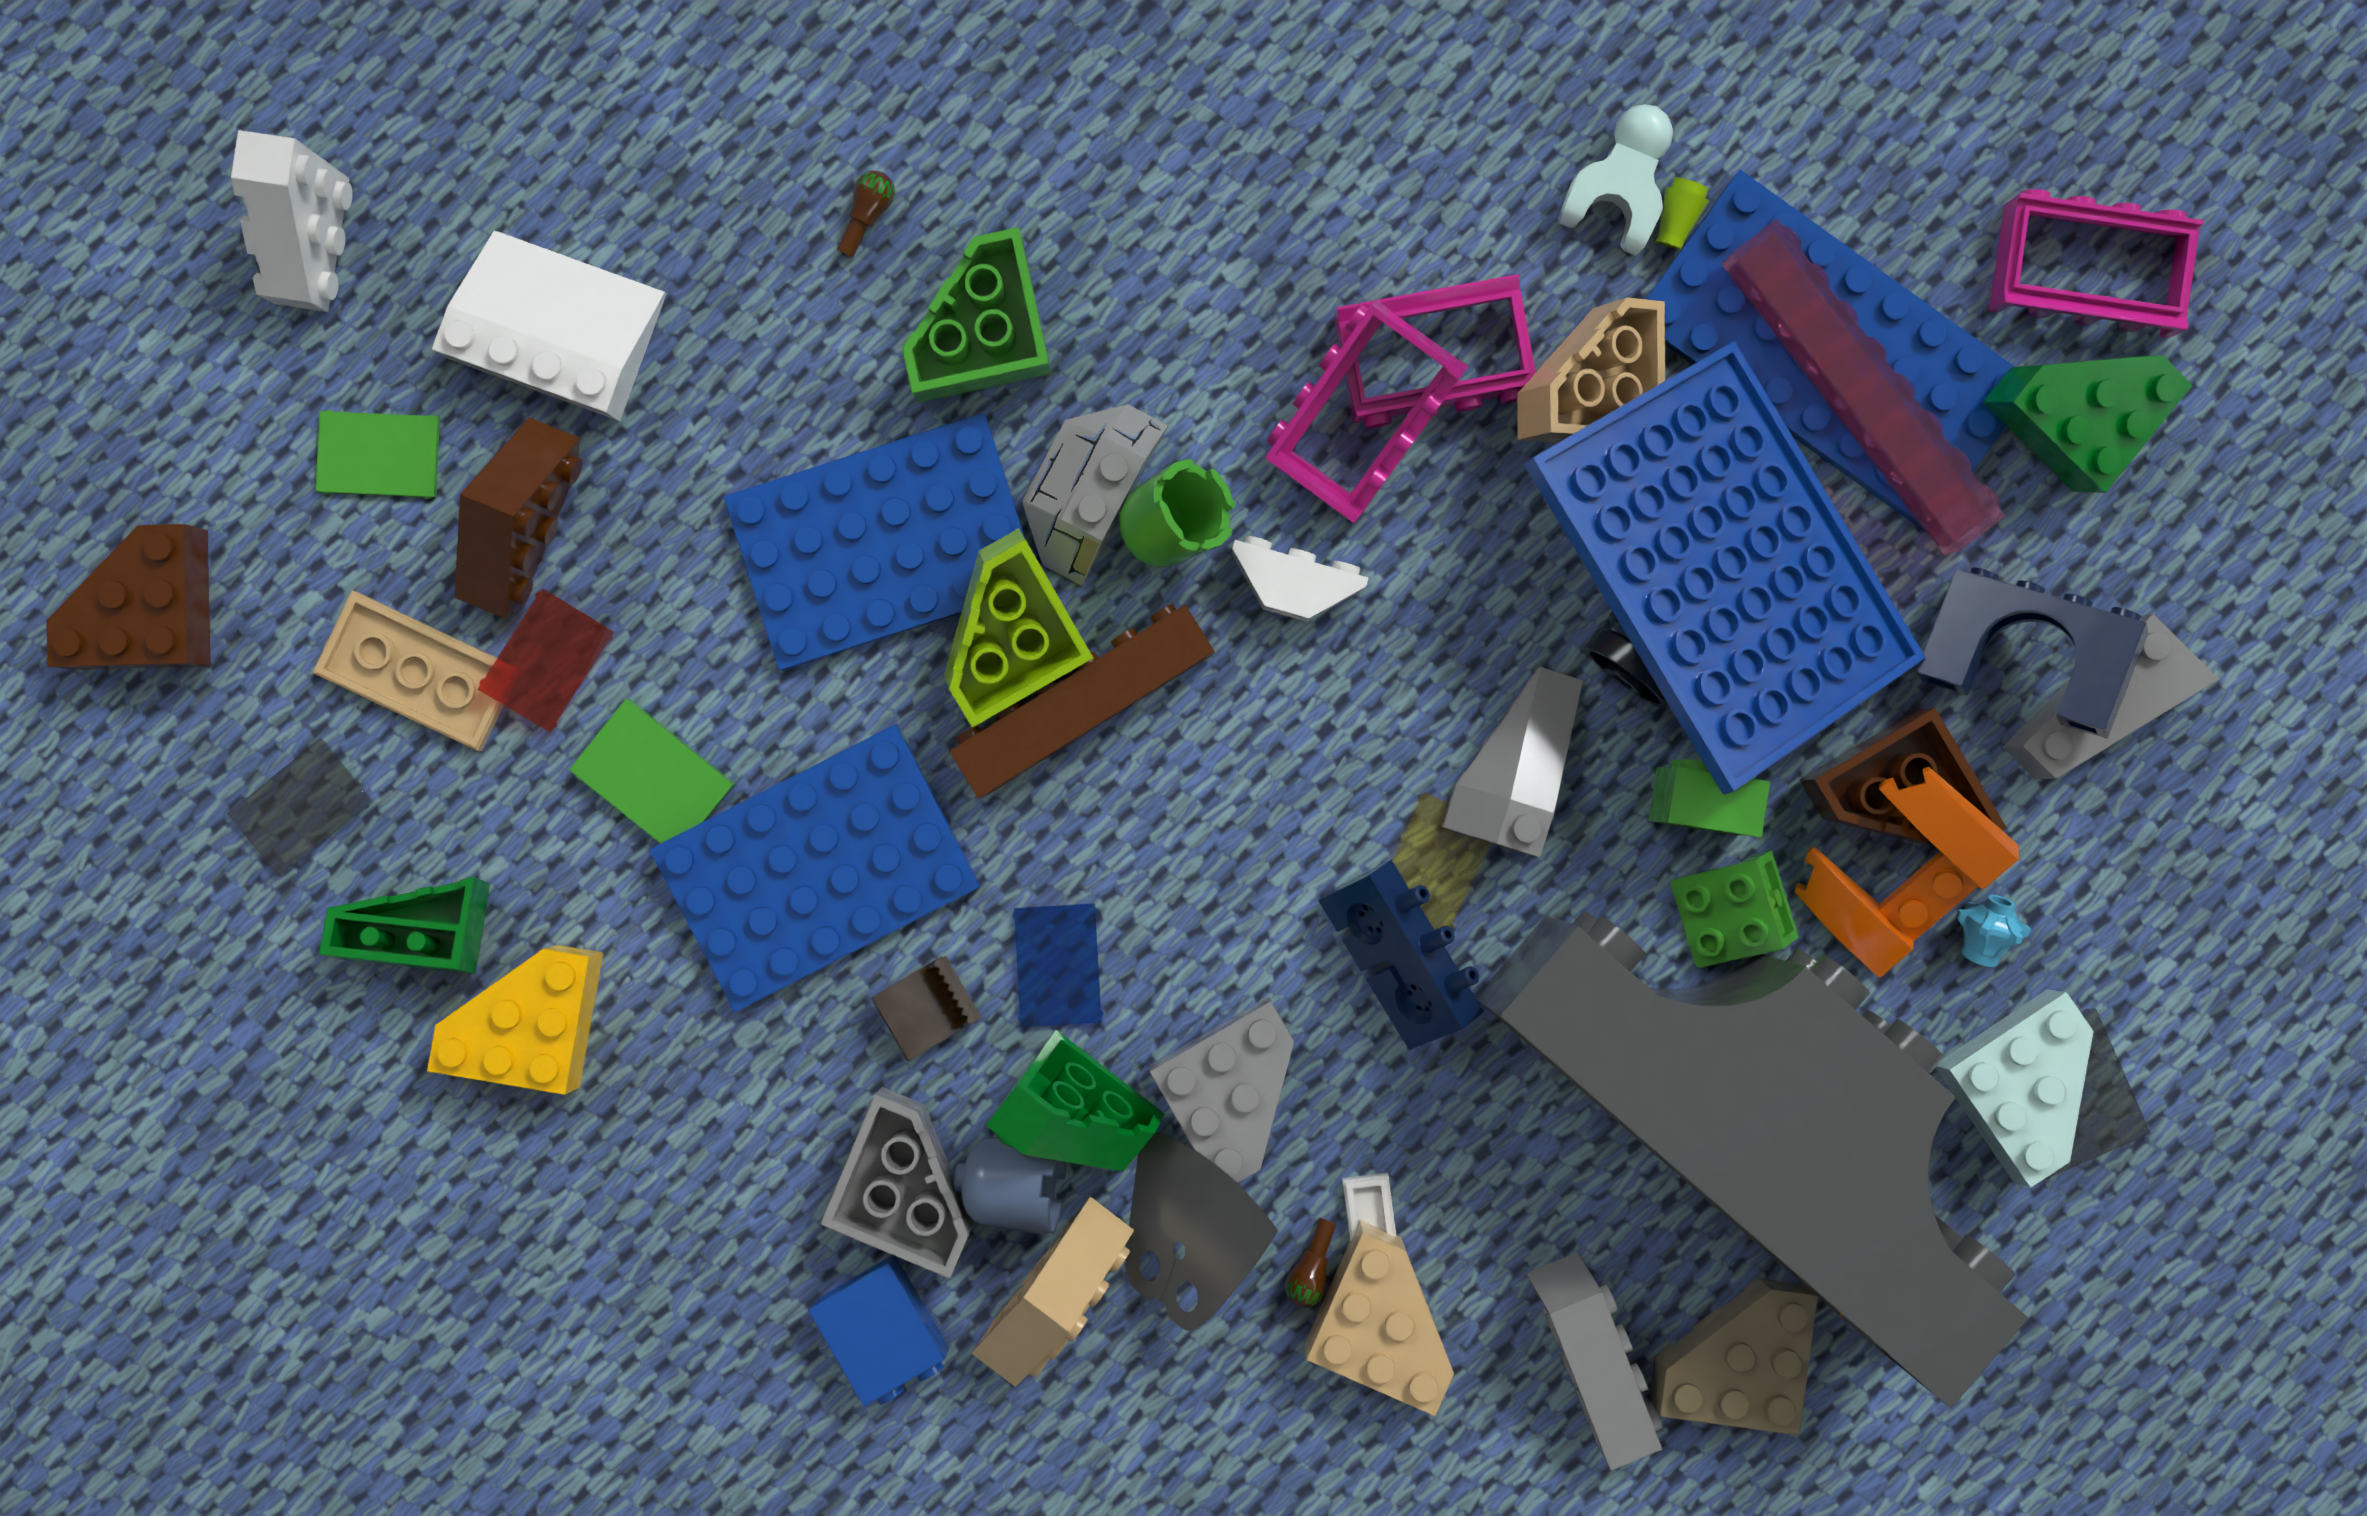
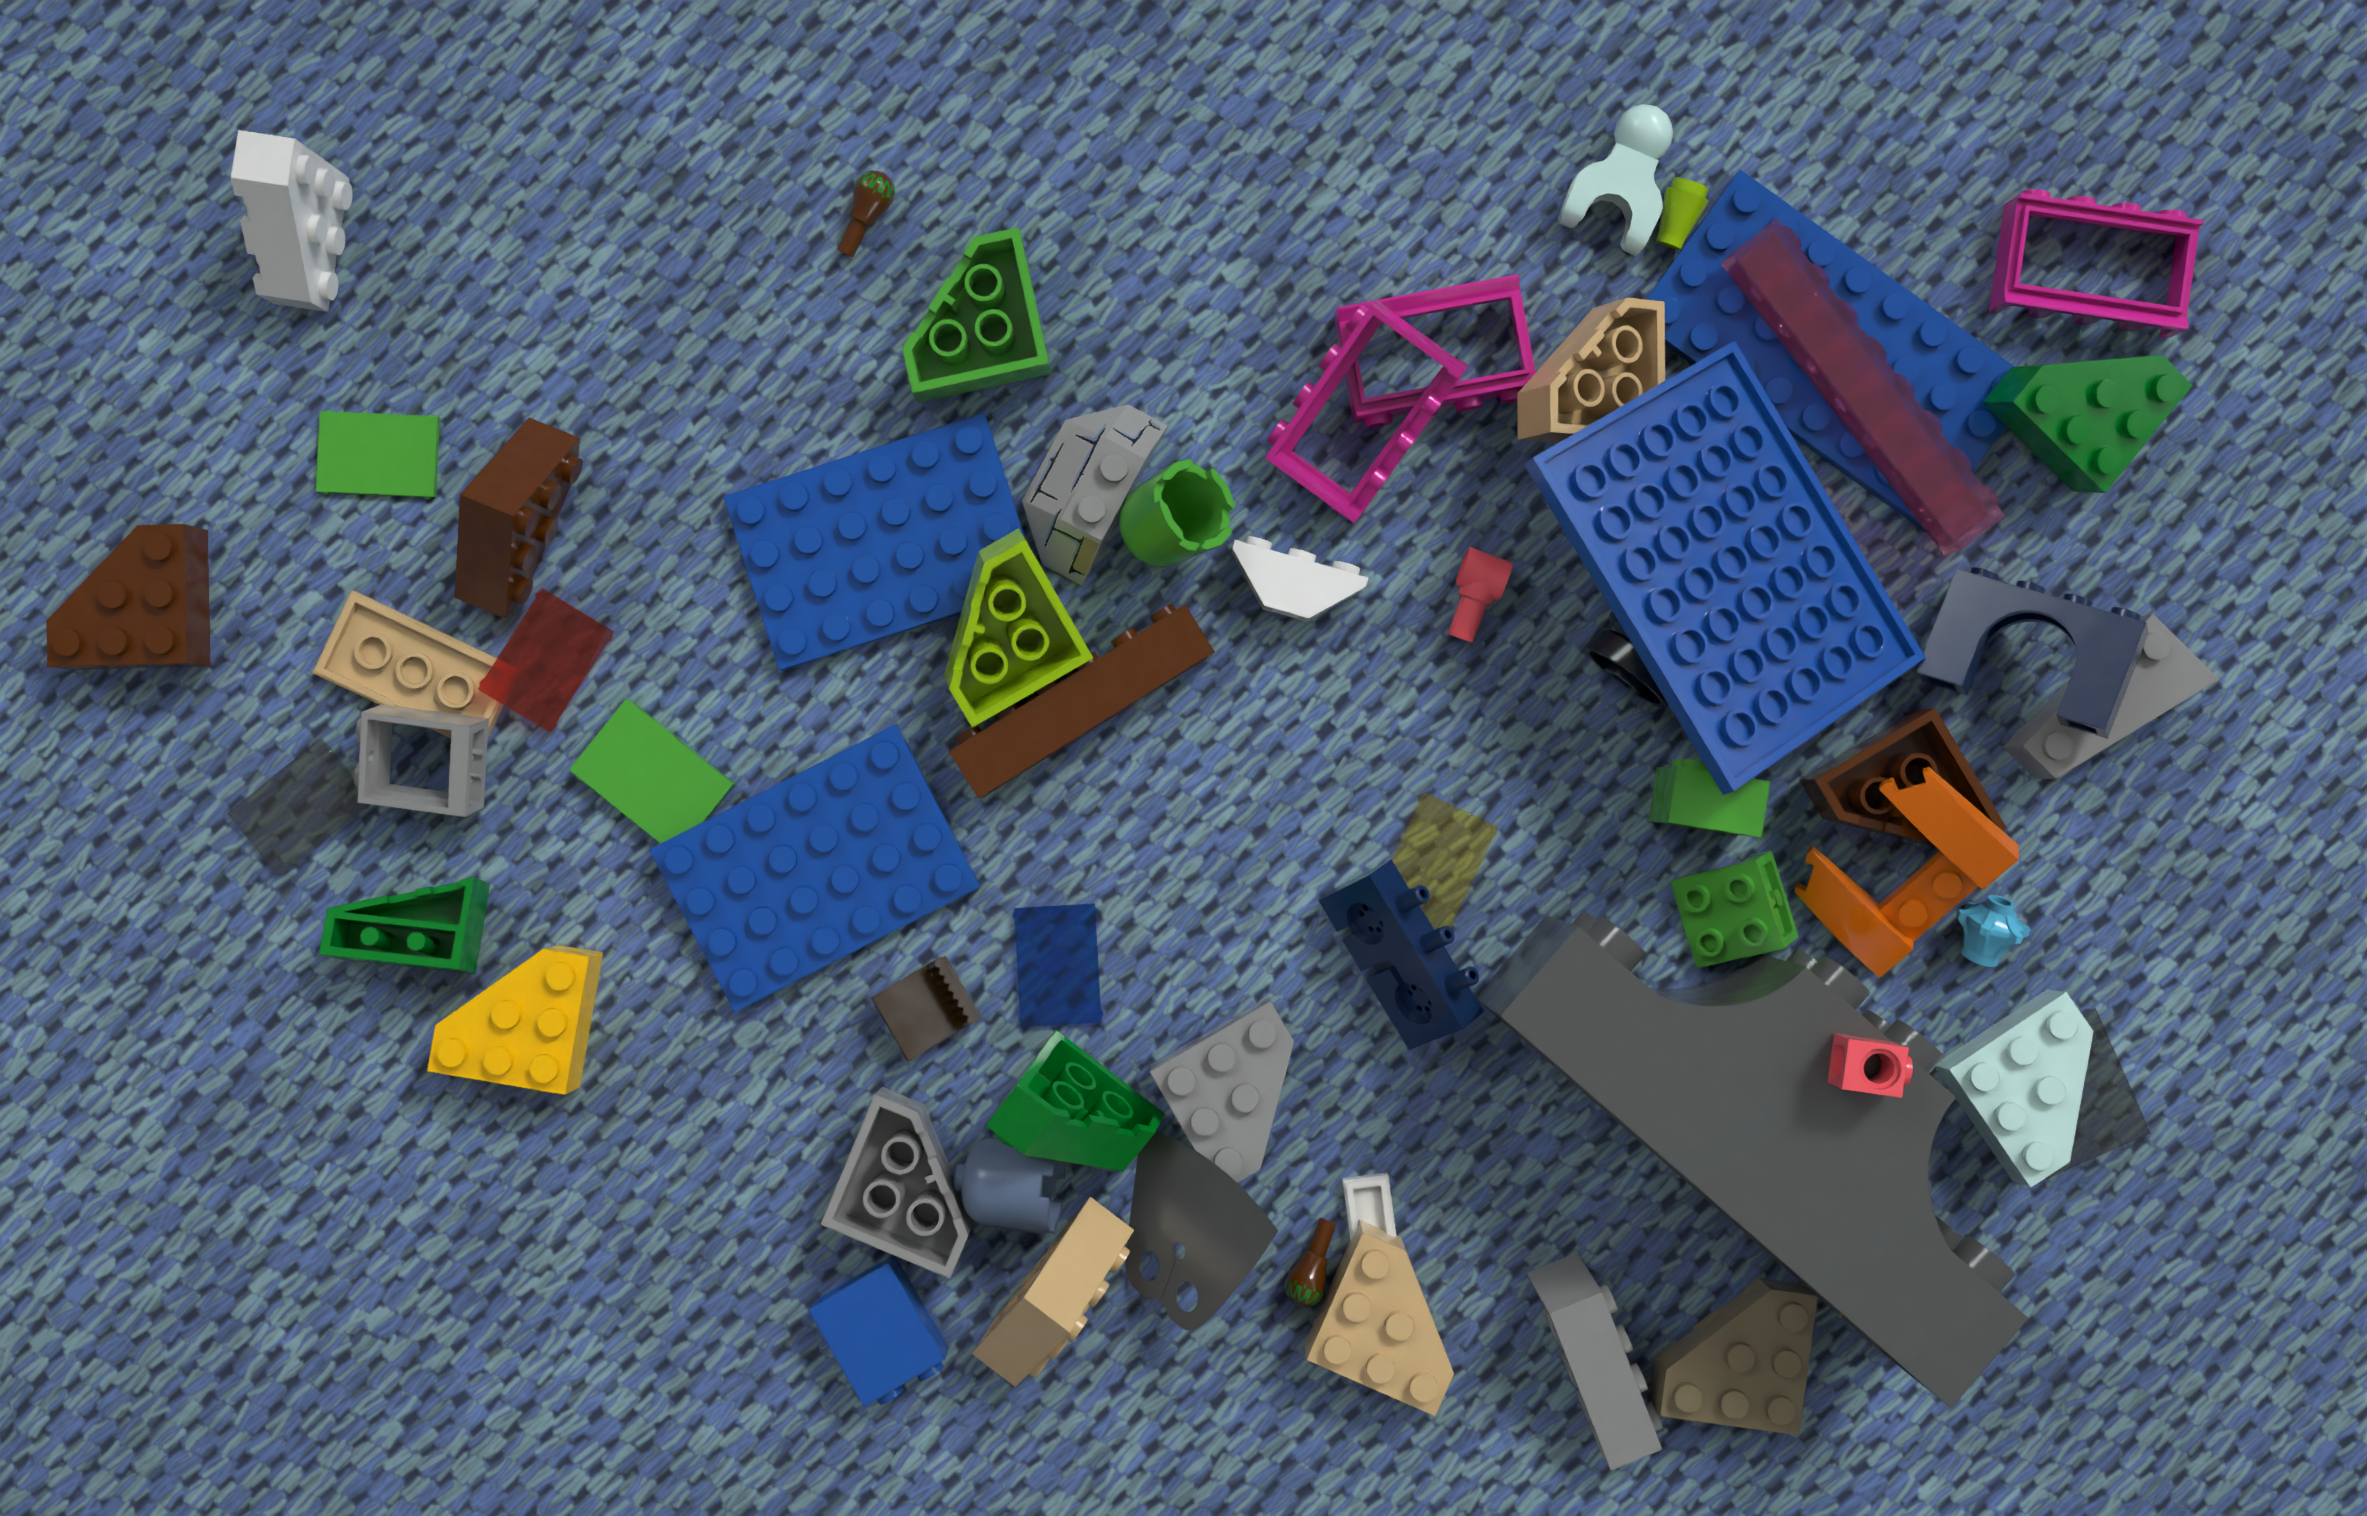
(466, 769): none -> light grey window
(551, 324): white slope -> none
(1480, 582): none -> coral pin
(1517, 775): light grey wedge -> none
(1848, 1062): none -> coral brick

